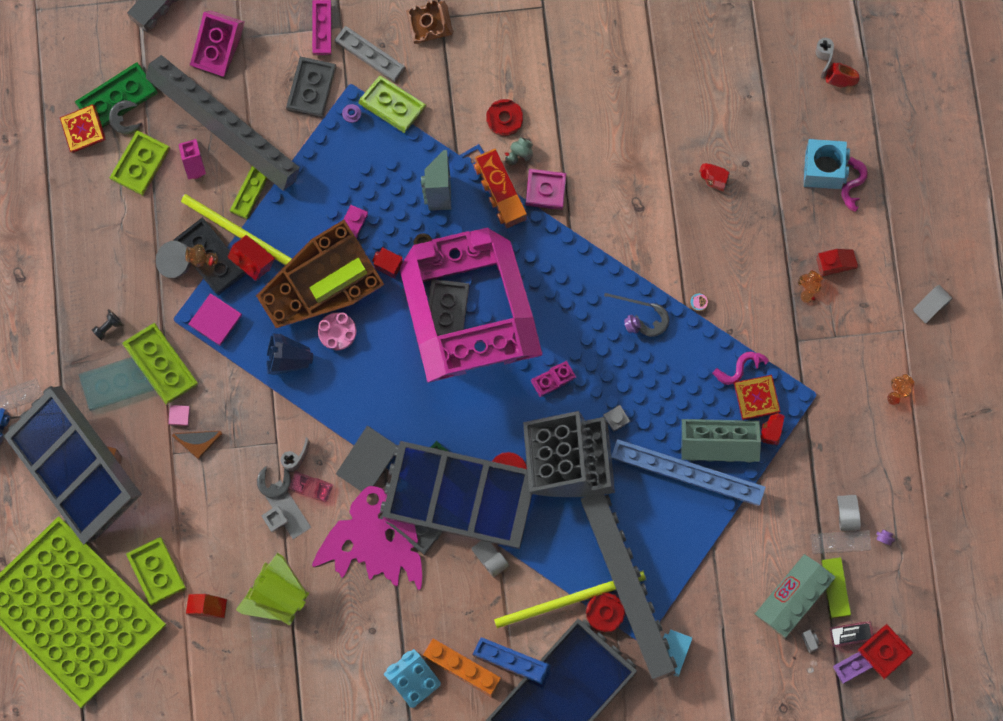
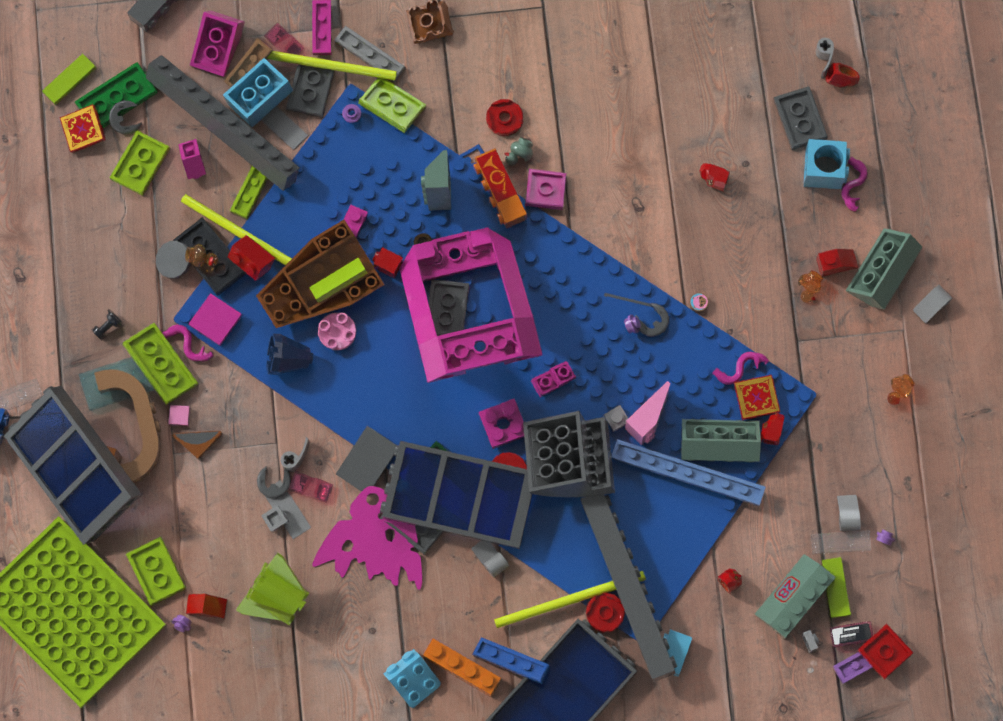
(68, 79): none -> lime tile
(146, 461): none -> medium nougat arch
(176, 329): none -> dark pink animal
(181, 623): none -> medium lavender plate
(252, 57): none -> medium nougat tile
(258, 92): none -> medium azure brick
(282, 40): none -> clear pink slope
(284, 127): none -> light grey sticker
(332, 65): none -> neon yellow piece
(492, 415): none -> dark pink brick
(645, 420): none -> bright pink slope
(730, 580): none -> red rock
(800, 117): none -> dark grey tile
(884, 268): none -> sand green slope

